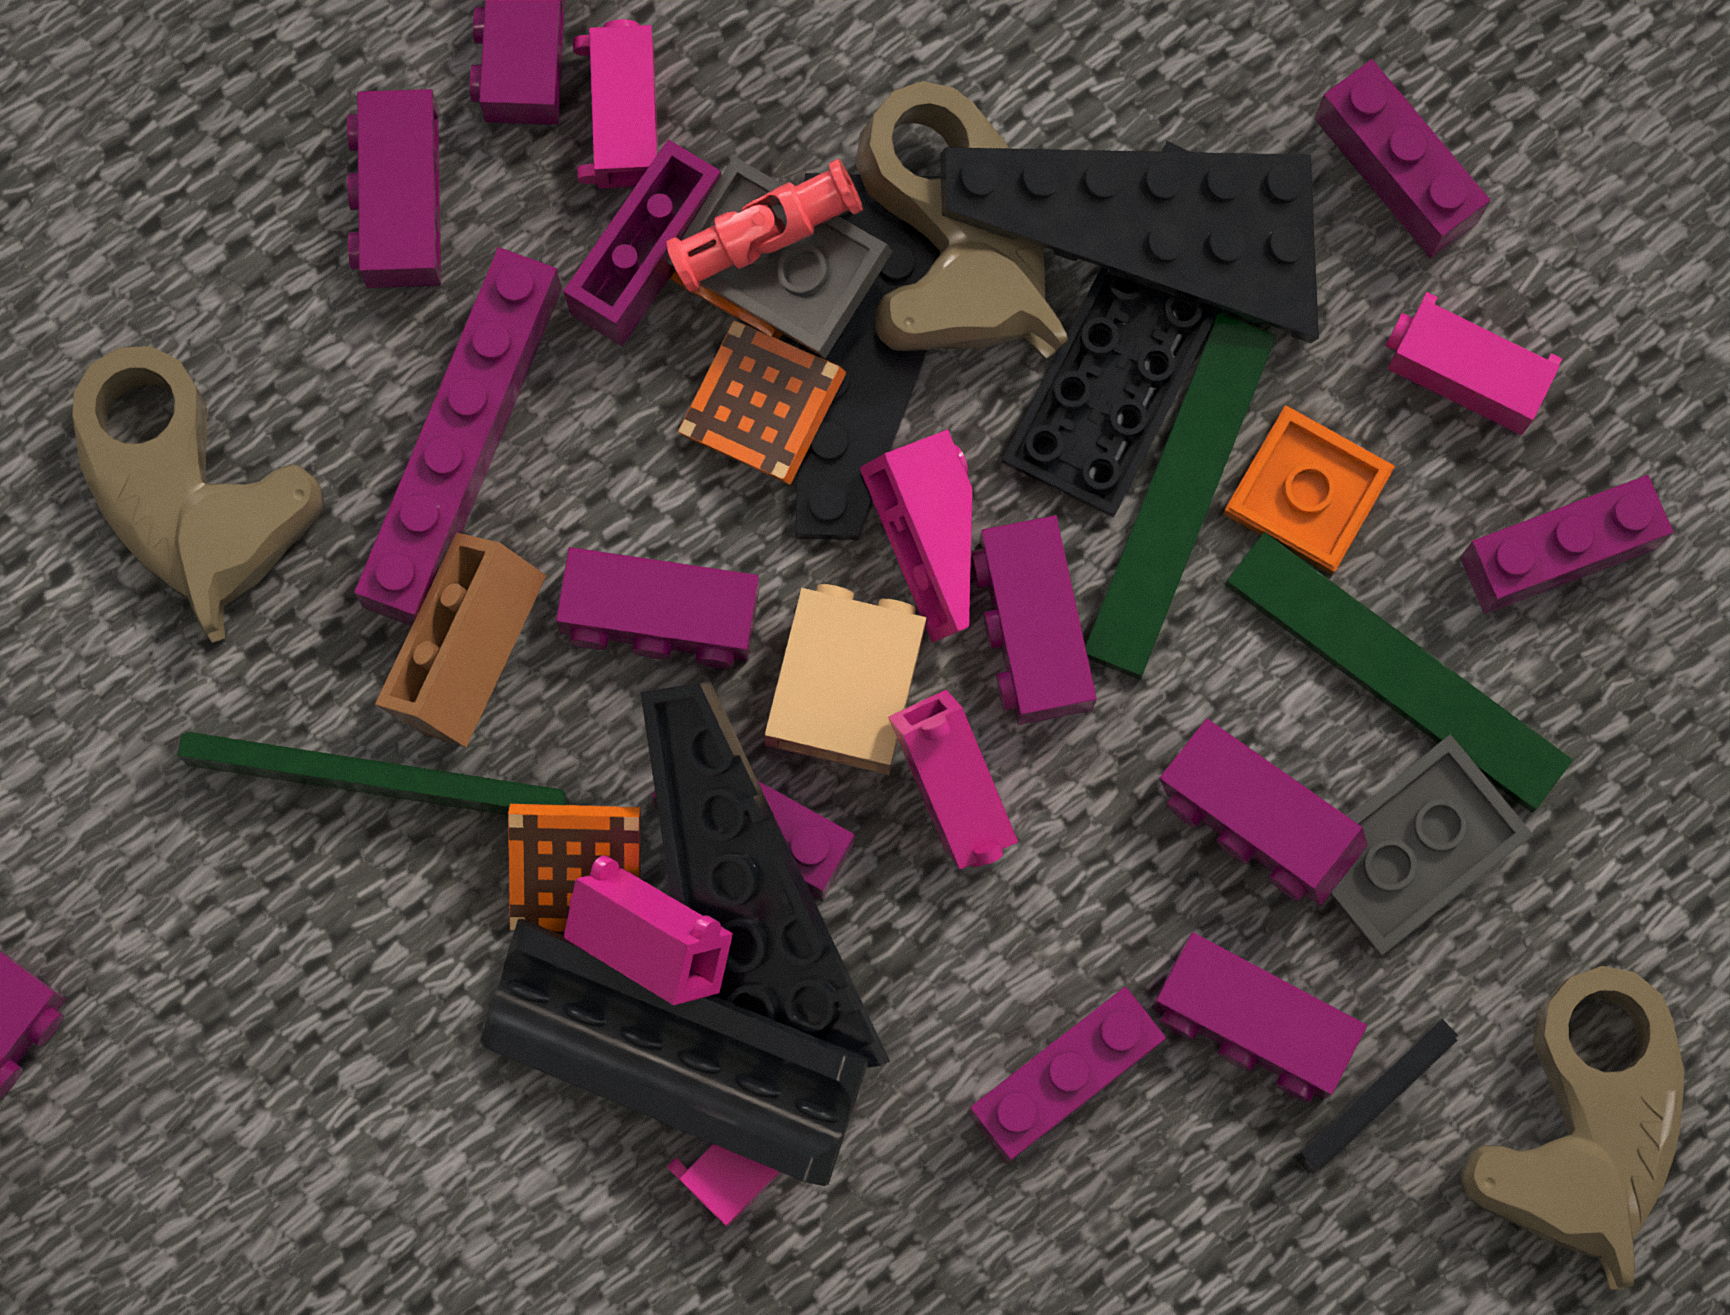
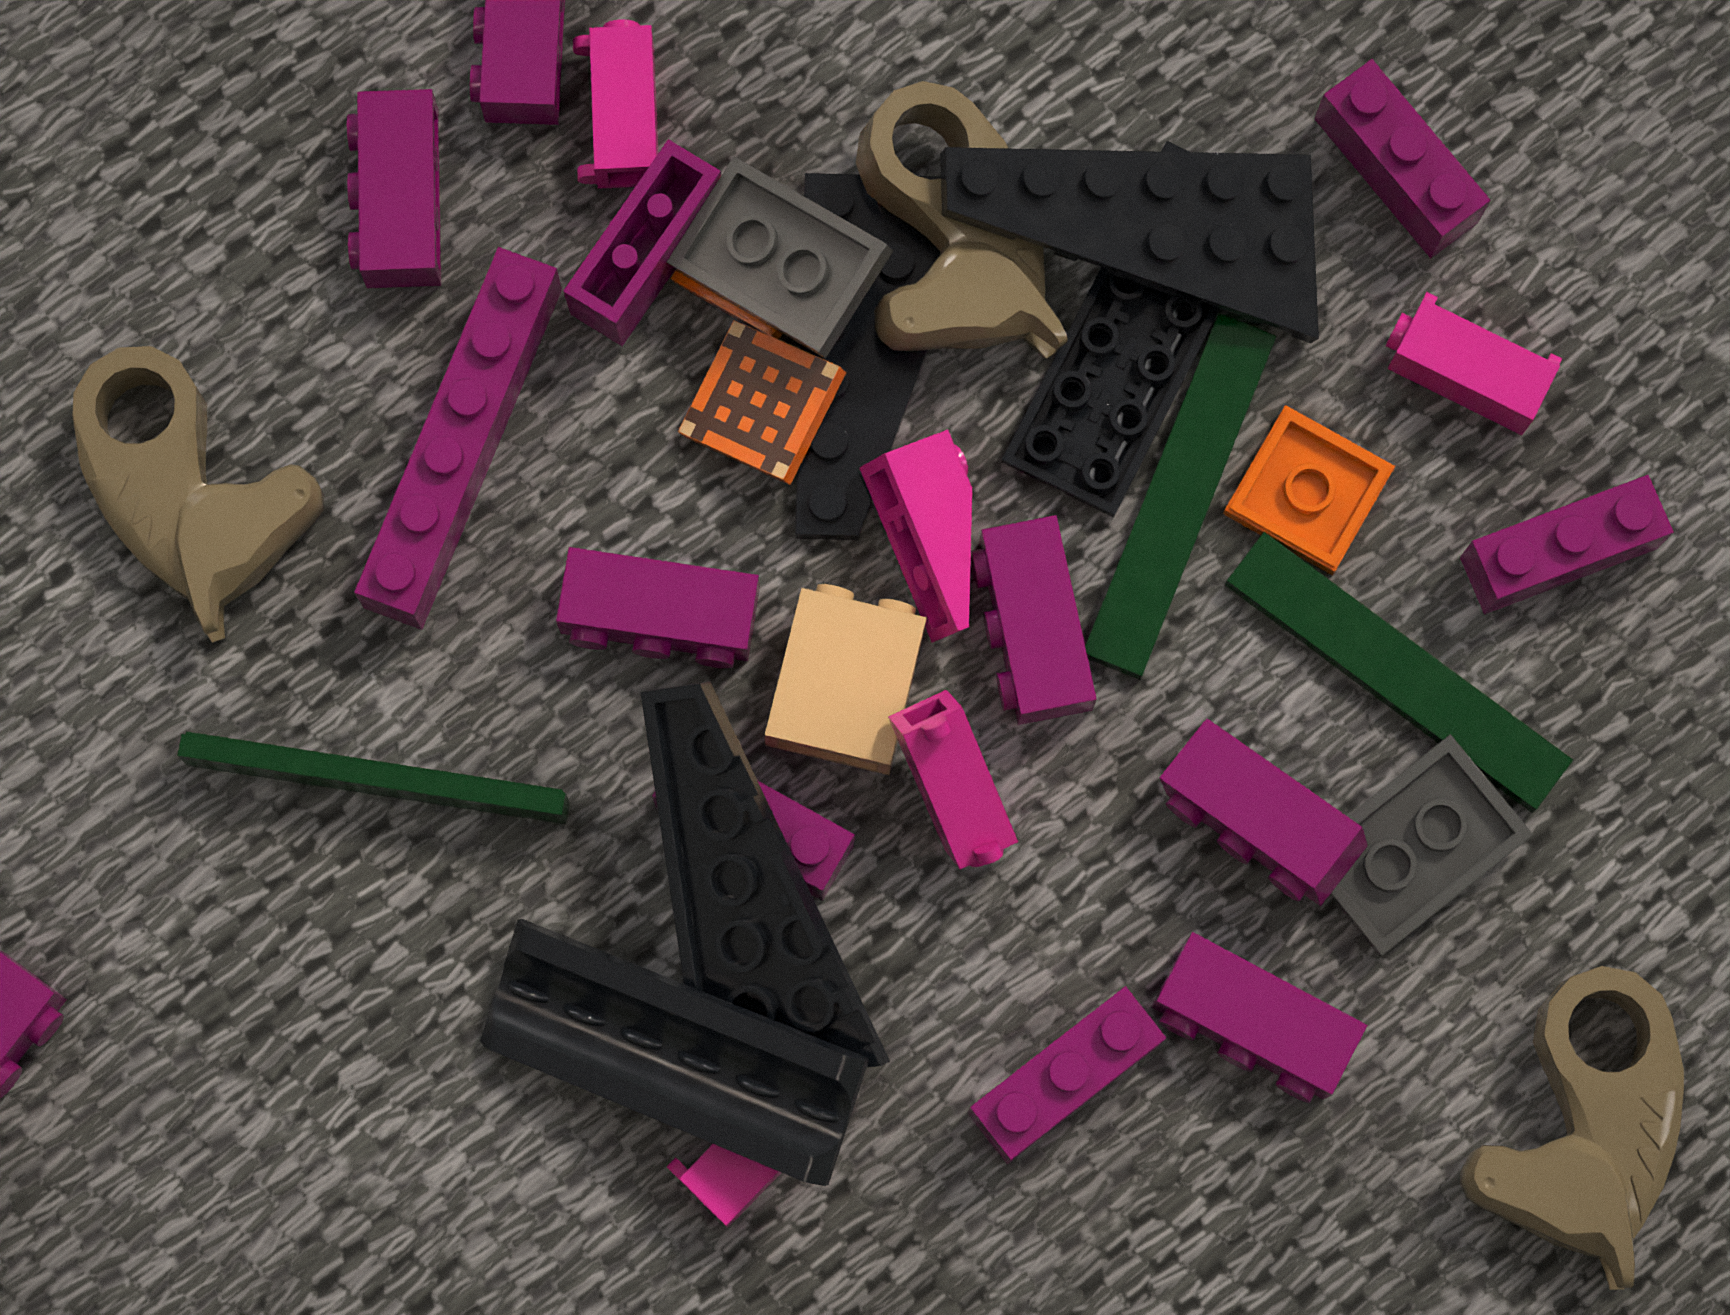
(461, 639): medium nougat brick -> none
(556, 846): tile -> none
(647, 934): dark pink brick -> none
(756, 230): coral piece -> none
(1376, 1097): black tile -> none

